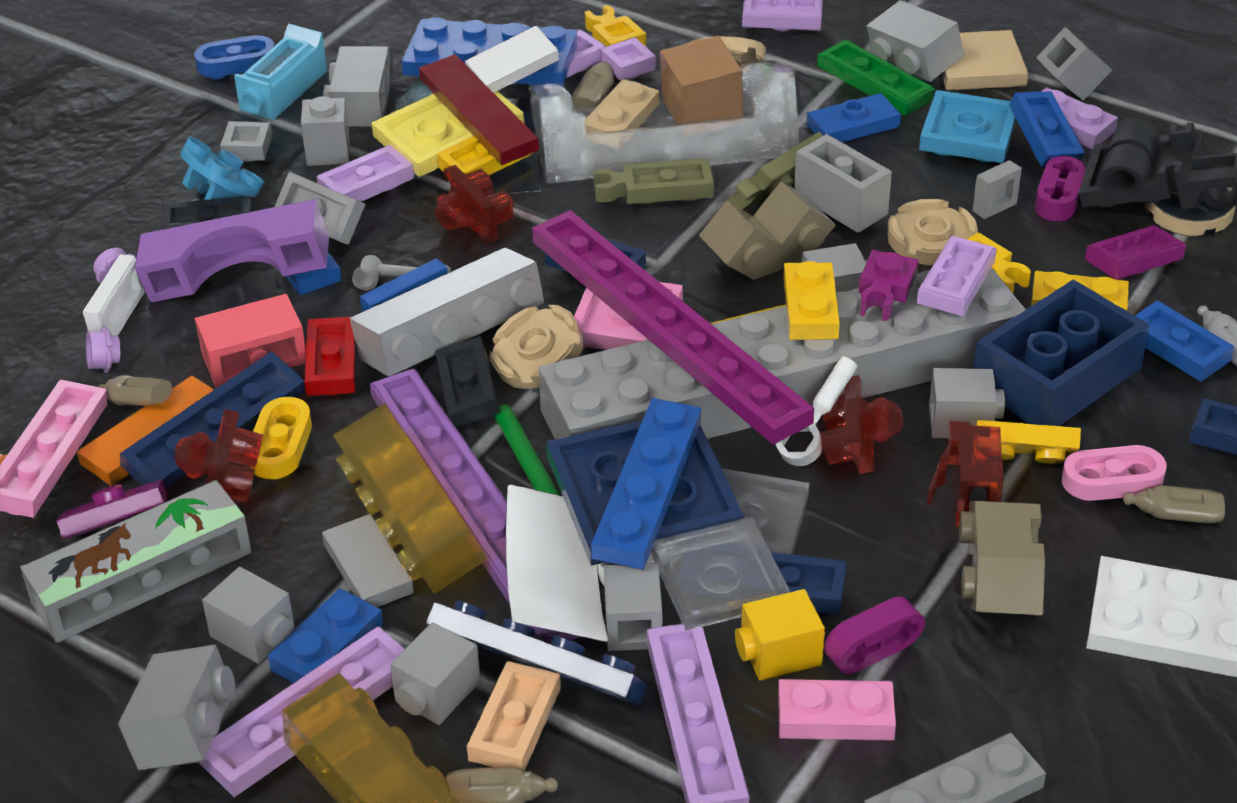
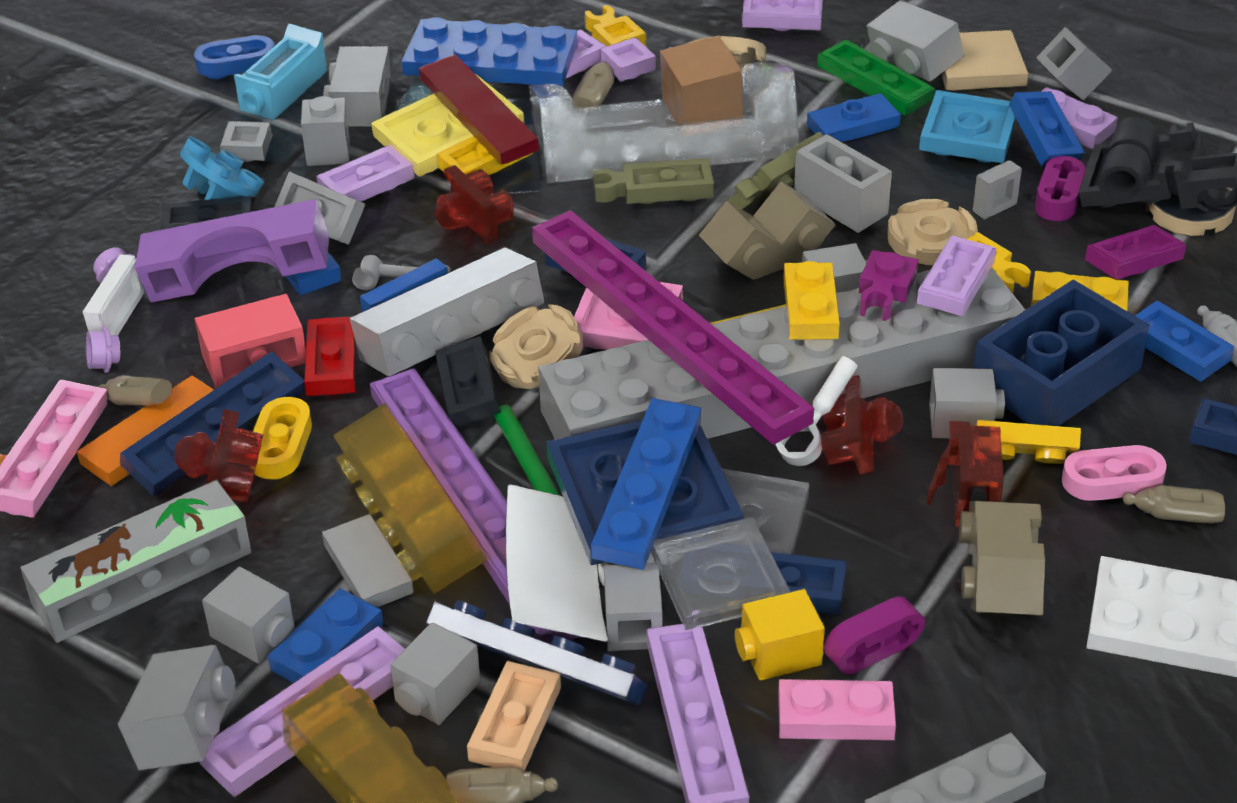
(110, 507): magenta plate -> none
(513, 59): white tile -> none
(623, 108): tan plate -> none

